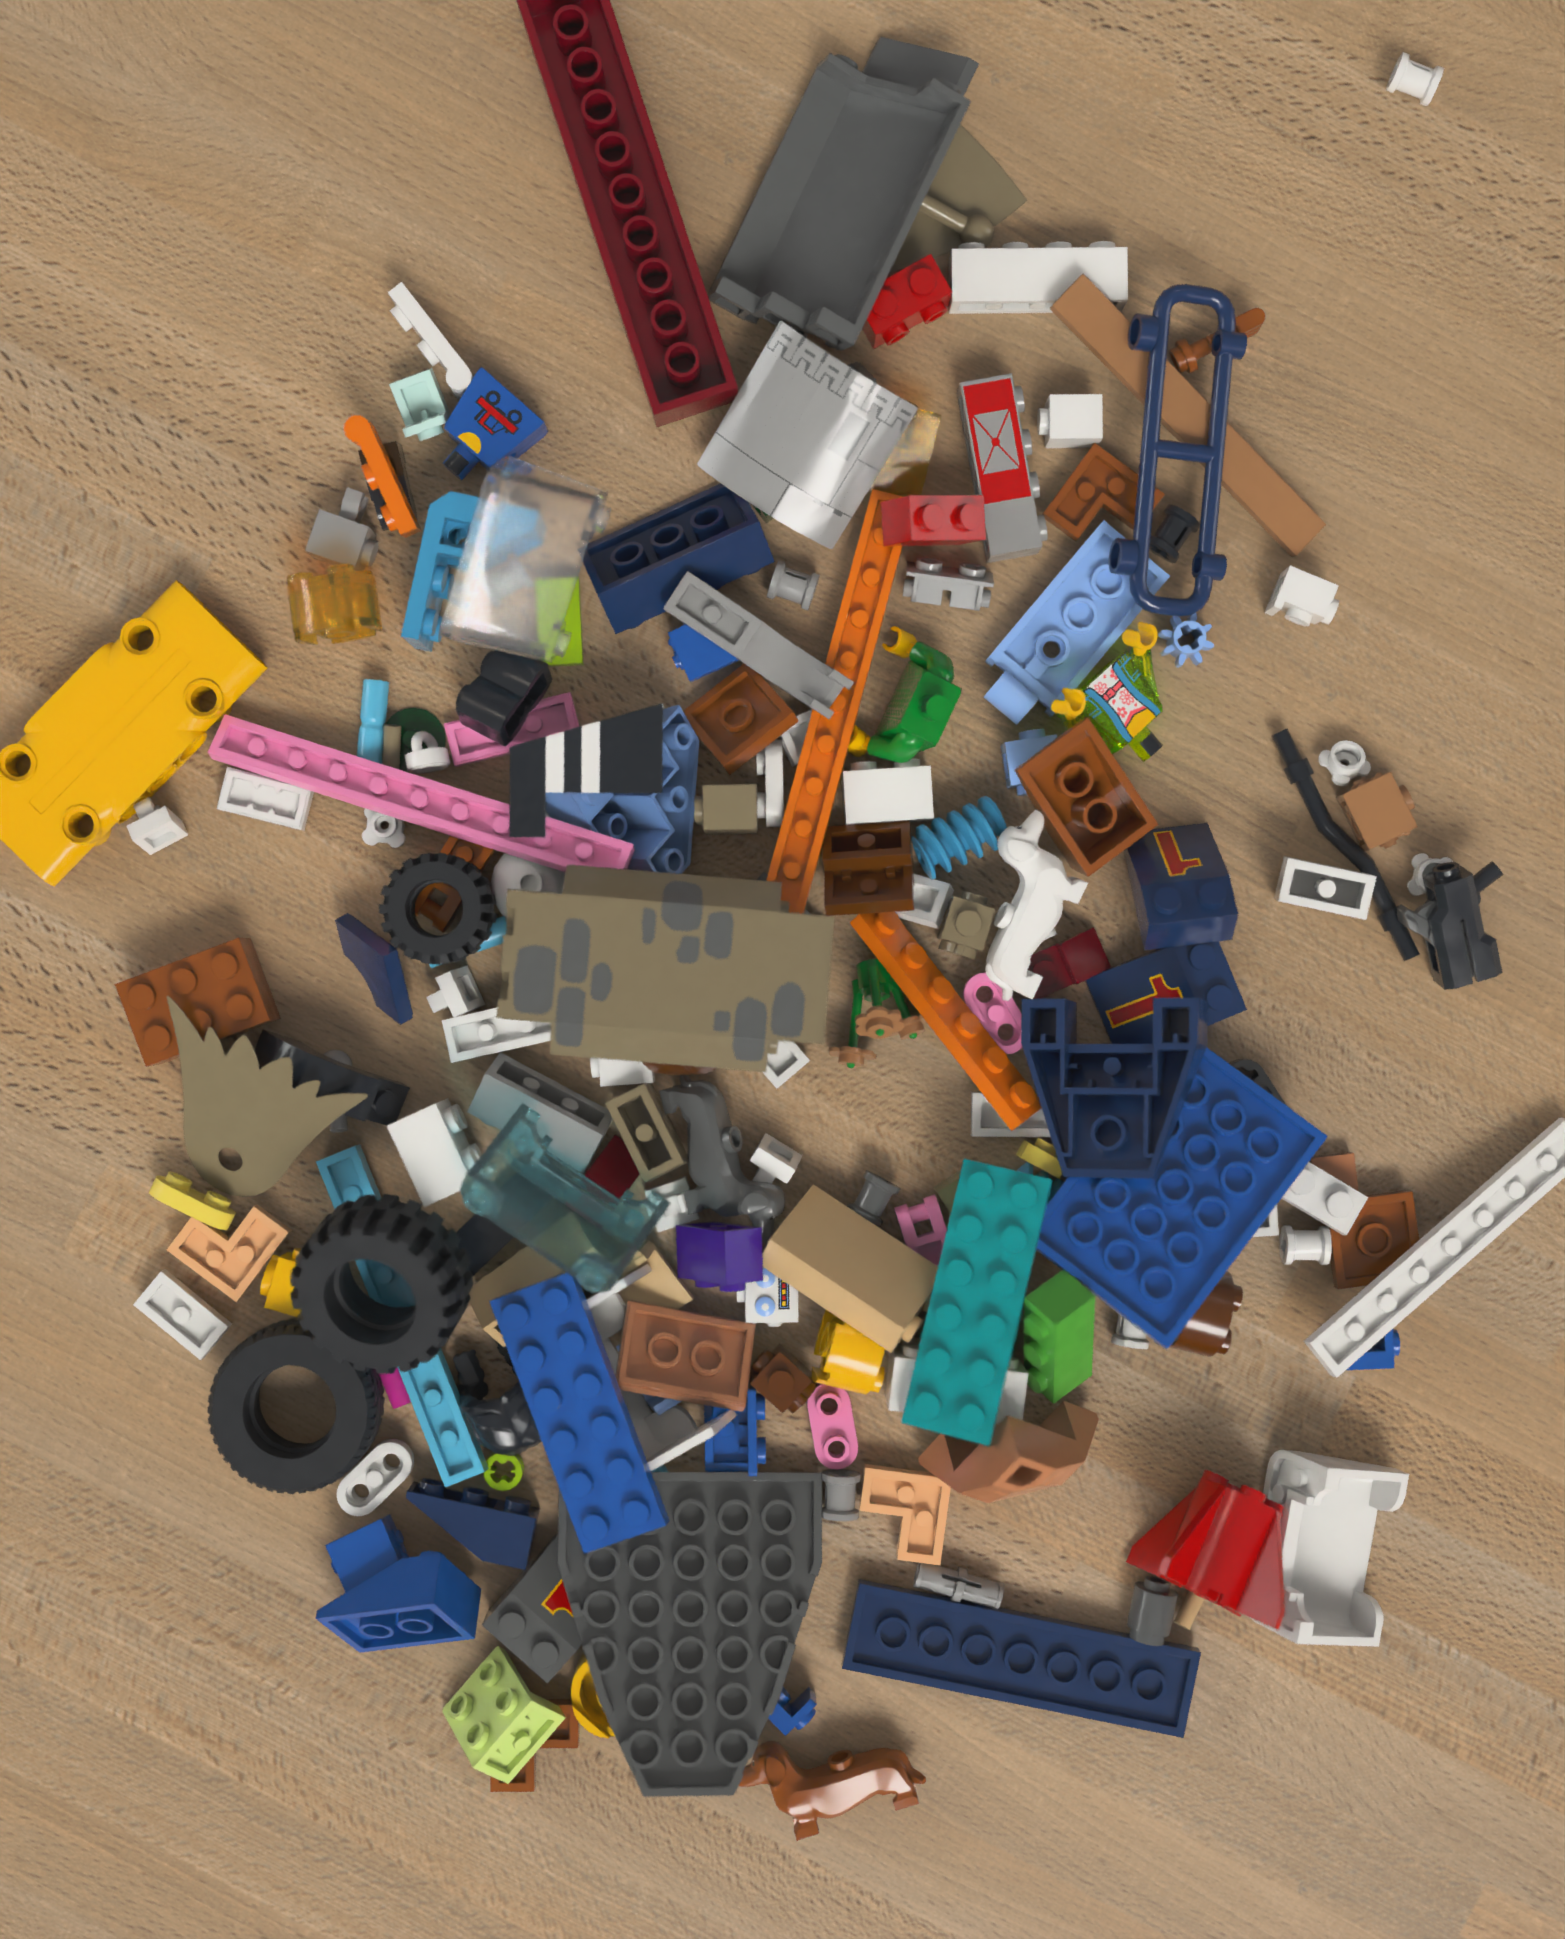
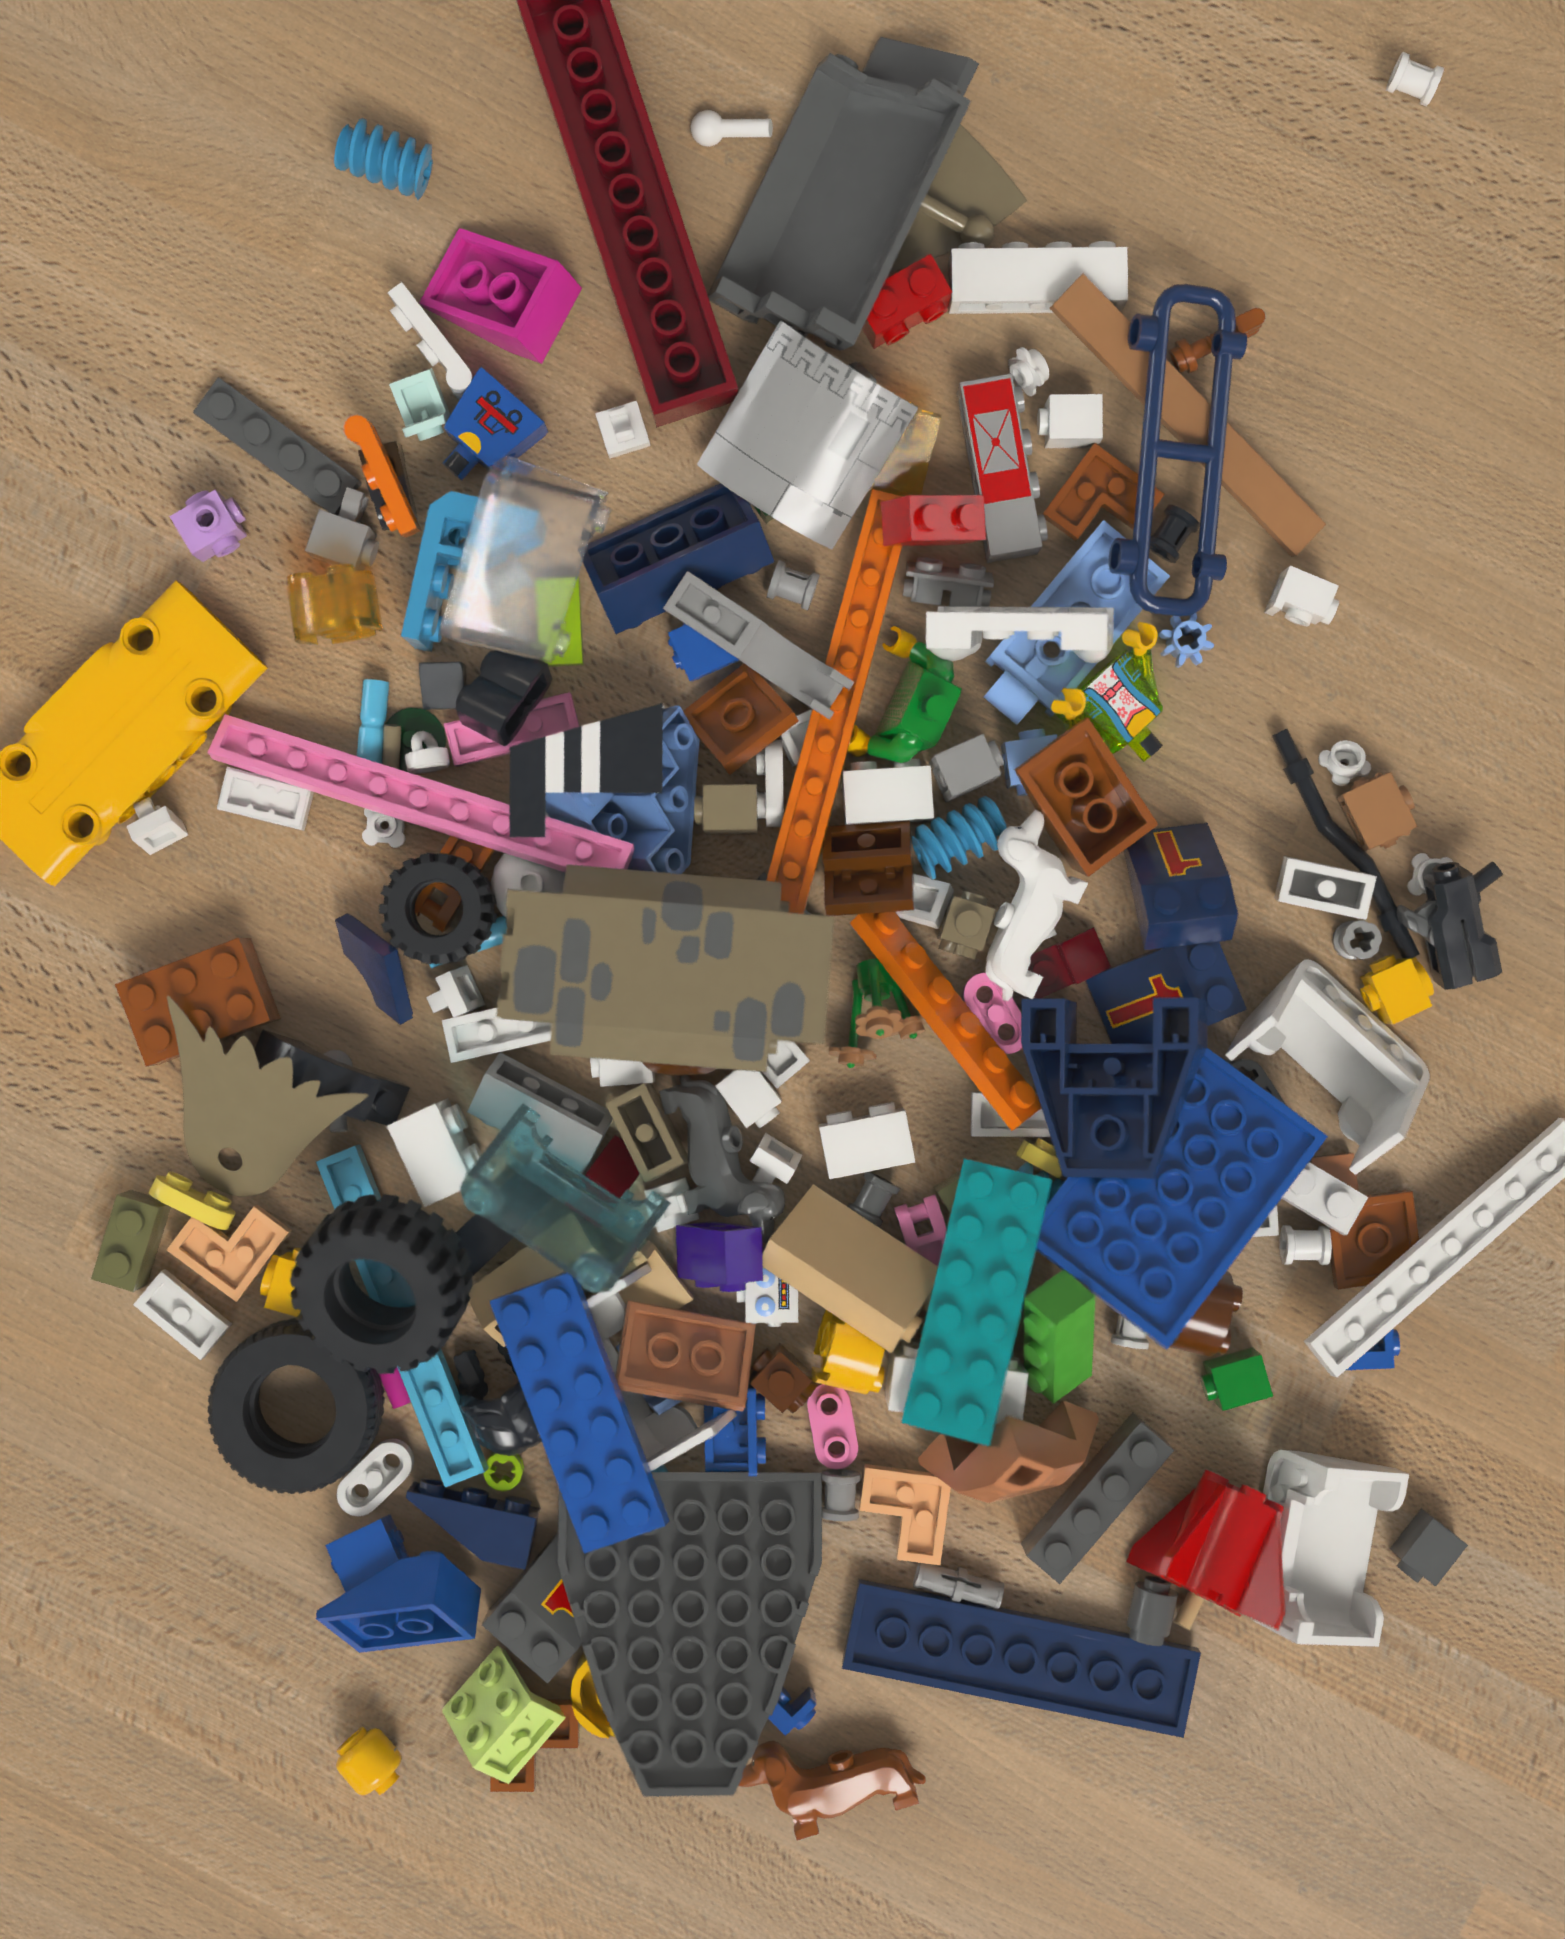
(131, 1241): none -> olive brick
(210, 525): none -> lavender brick
(275, 446): none -> dark grey plate
(368, 1761): none -> yellow head
(384, 159): none -> dark azure piece
(441, 684): none -> black slope
(502, 294): none -> dark pink slope
(623, 429): none -> white tile
(710, 128): none -> white bar
(750, 1096): none -> white brick
(866, 1141): none -> white brick
(957, 630): none -> white piece
(966, 767): none -> light grey brick
(1028, 370): none -> white plate
(1096, 1498): none -> dark grey brick
(1236, 1379): none -> green brick
(1345, 1052): none -> white windscreen
(1367, 947): none -> light grey bush
(1396, 988): none -> yellow brick
(1427, 1549): none -> dark grey brick

